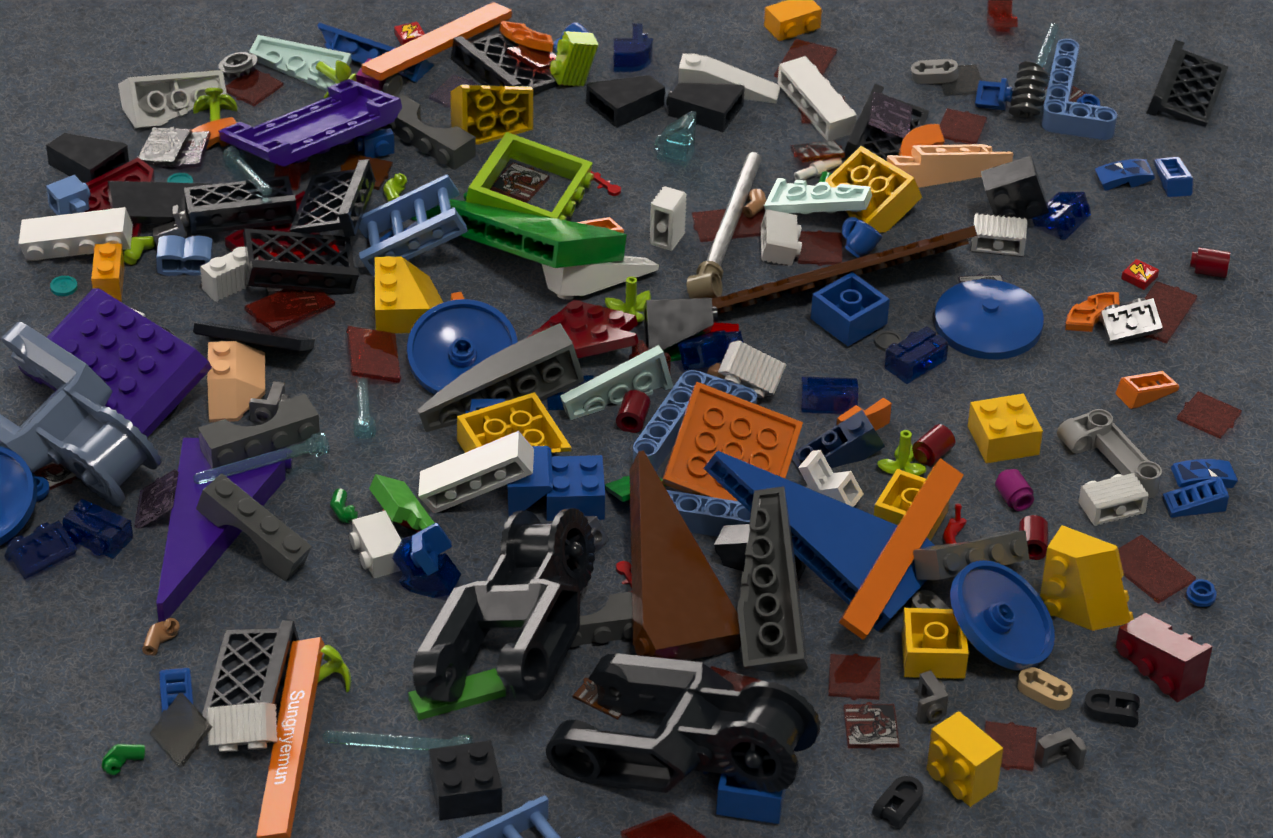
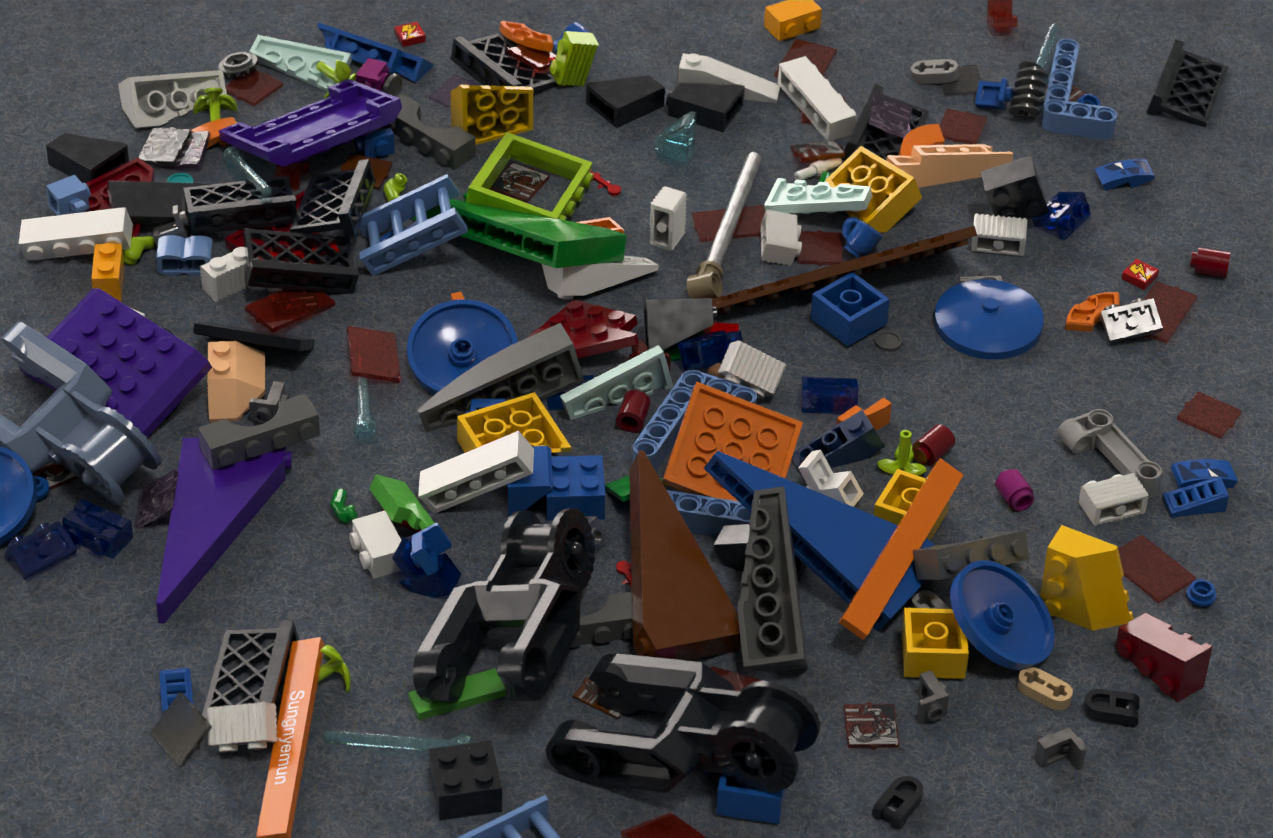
(63, 285): teal piece -> none
(119, 755): green arm -> none
(158, 634): medium nougat arm -> none
(280, 546): dark grey arch -> none
(315, 445): clear light blue piece -> none
(401, 294): yellow wedge -> none
(435, 41): tile -> none
(632, 53): clear blue brick -> none
(634, 302): lime plant -> none
(757, 203): medium nougat arm -> none
(854, 676): clear red piece -> none
(916, 354): clear blue brick -> none
(954, 526): red piece -> none
(964, 759): yellow brick -> none
(1005, 428): yellow brick -> none
(1017, 744): clear red piece -> none
(1036, 534): dark red brick -> none
(1143, 389): orange slope -> none
(1176, 179): blue slope -> none

